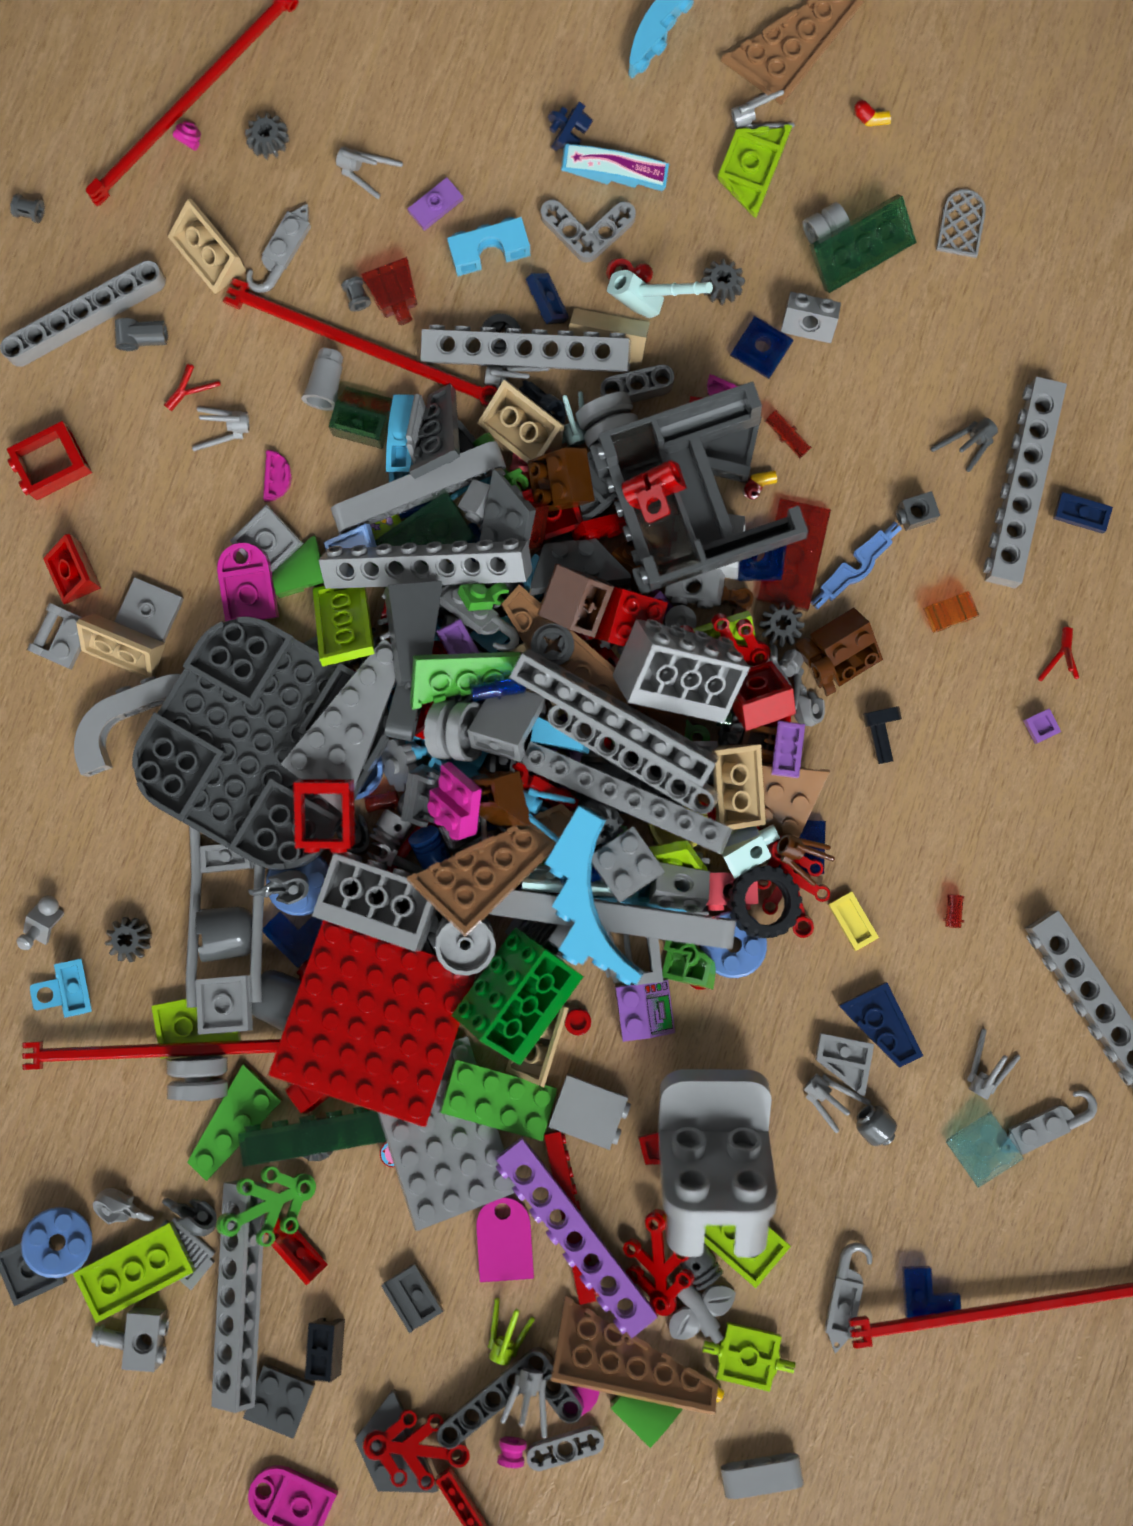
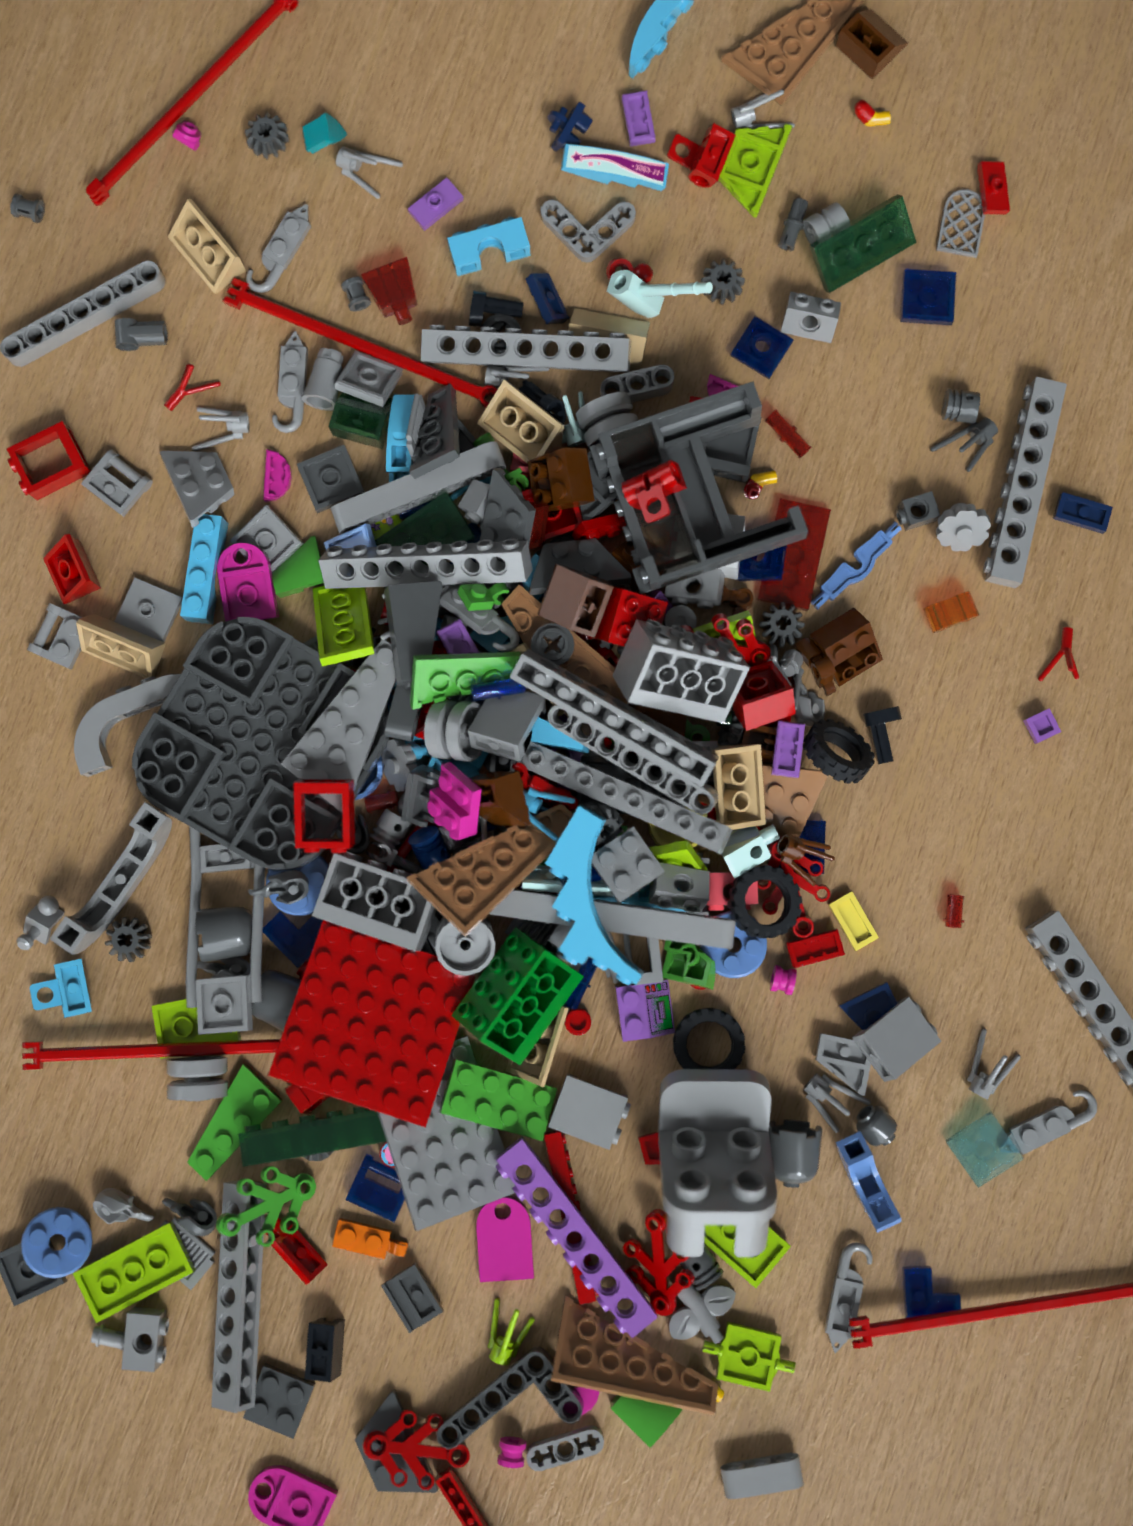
(87, 925): none -> light grey arch
(110, 489): none -> light grey plate
(198, 481): none -> light grey wing
(199, 590): none -> medium azure arch
(232, 967): none -> light grey piece
(292, 381): none -> light grey plate
(322, 133): none -> teal tile
(330, 478): none -> dark grey plate
(367, 1239): none -> orange plate
(368, 378): none -> light grey plate
(374, 1195): none -> clear blue plate
(482, 304): none -> black piece
(530, 1382): light grey plant -> none
(587, 970): none -> clear blue axle
(638, 118): none -> medium lavender plate
(704, 159): none -> red piece
(711, 1015): none -> black tyre
(783, 980): none -> dark pink wheel
(793, 224): none -> dark grey axle
(795, 1151): none -> dark grey cylinder
(815, 948): none -> red plate
(832, 763): none -> black tyre
(867, 1182): none -> medium blue arch
(870, 42): none -> reddish brown slope
(897, 1039): none -> light grey panel
(928, 297): none -> clear blue plate
(961, 406): none -> dark grey piece
(963, 527): none -> light grey plant
(993, 187): none -> red plate

